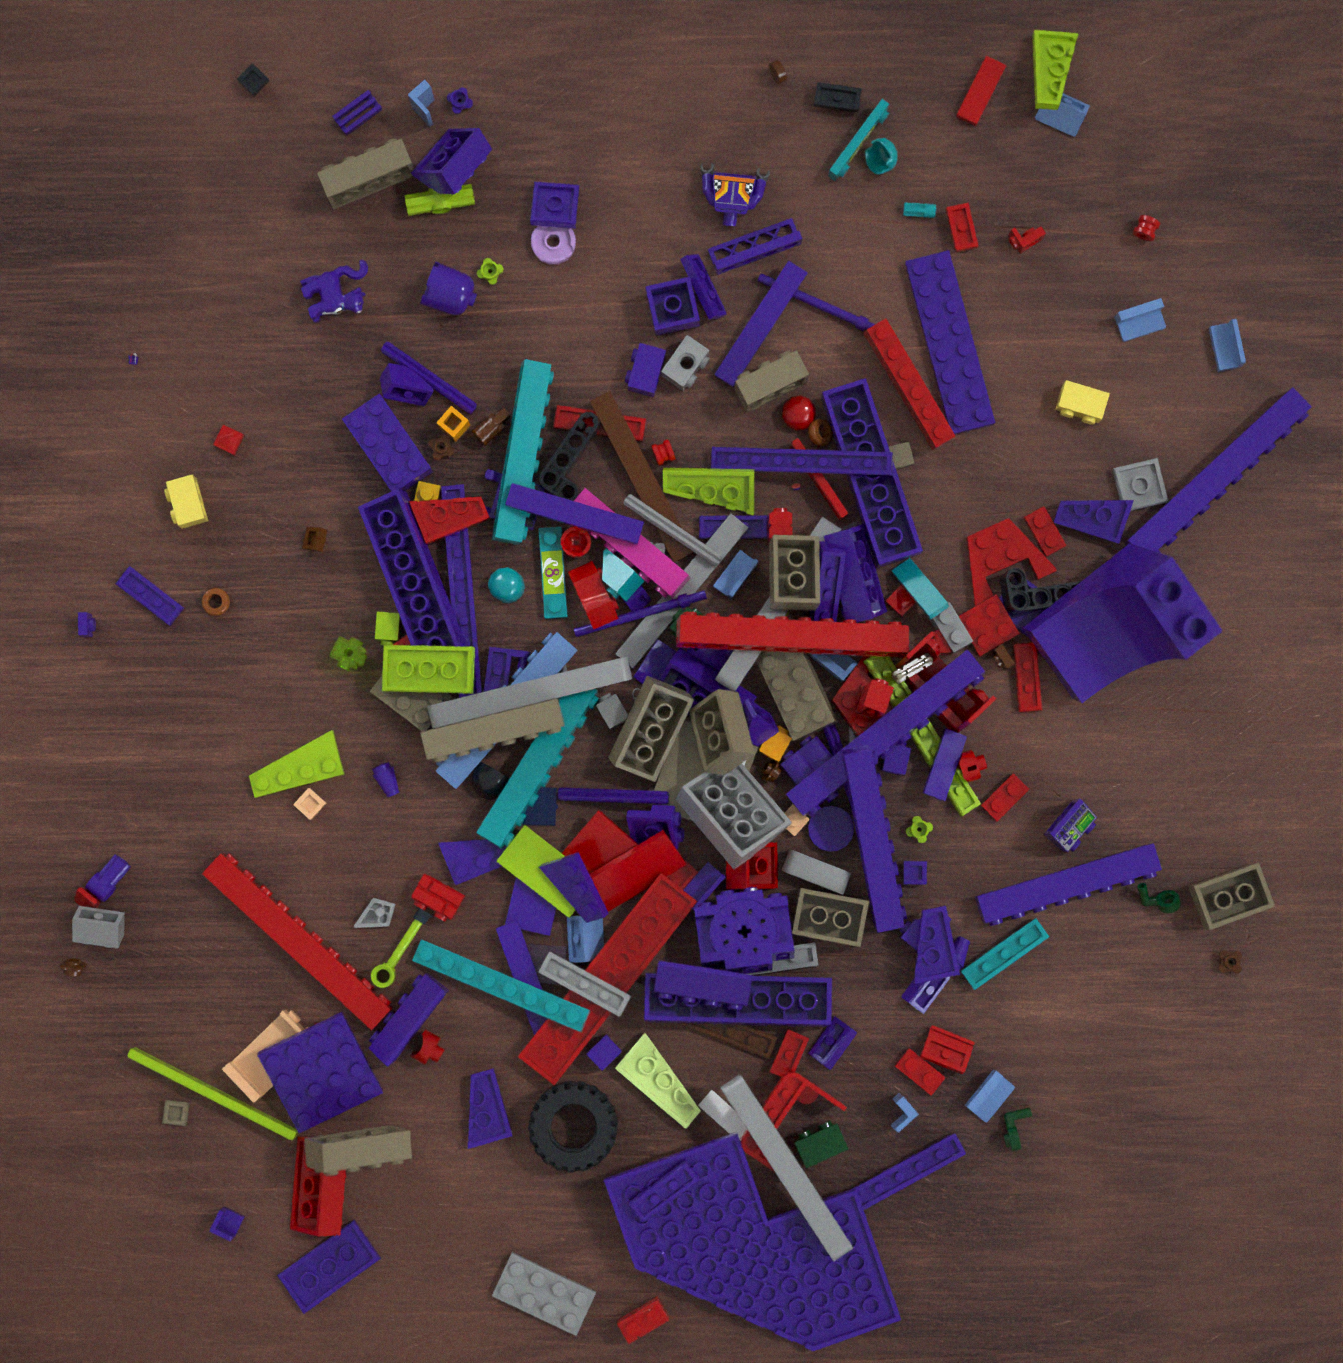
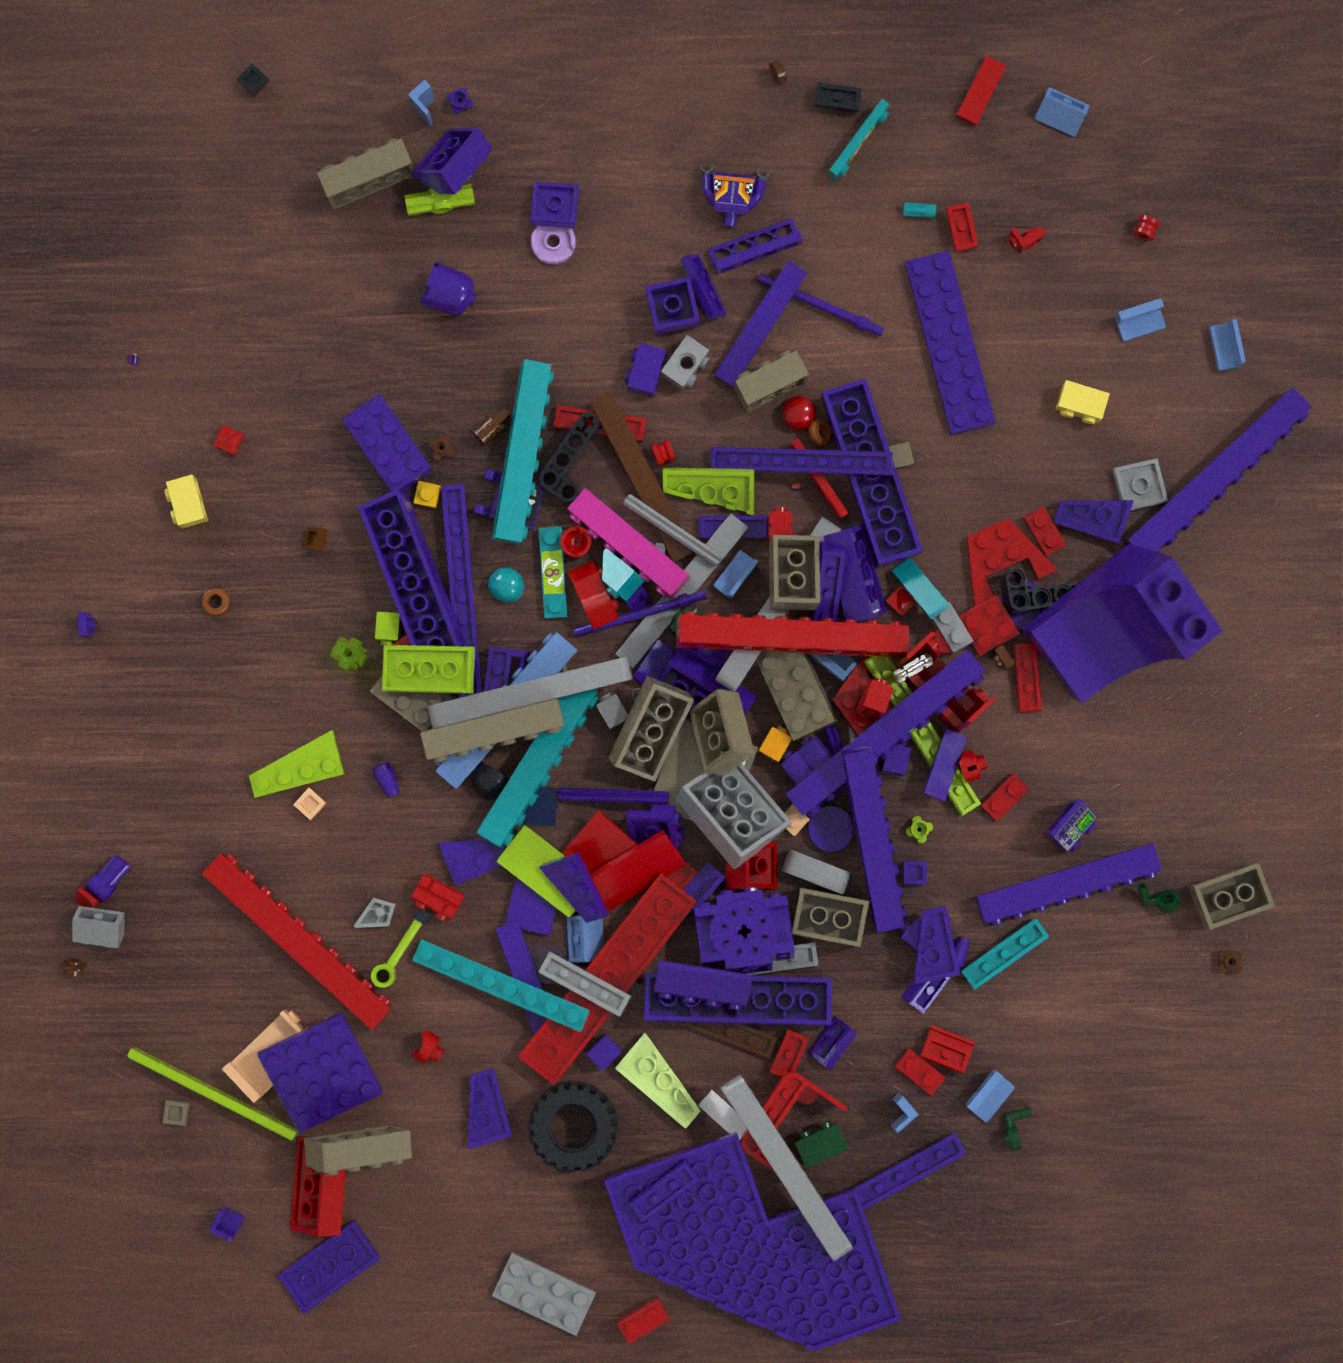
(149, 595): dark purple tile -> none
(331, 292): dark purple animal -> none
(347, 109): dark purple tile -> none
(404, 385): dark purple slope -> none
(408, 1019): dark purple slope -> none
(432, 379): dark purple axle -> none
(449, 516): red wing -> none
(453, 423): light orange brick -> none
(487, 265): lime plate -> none
(574, 513): dark purple tile -> none
(759, 722): dark purple slope -> none
(771, 771): reddish brown plate -> none
(881, 156): teal hair -> none
(909, 384): red brick -> none
(1051, 65): lime wing -> none

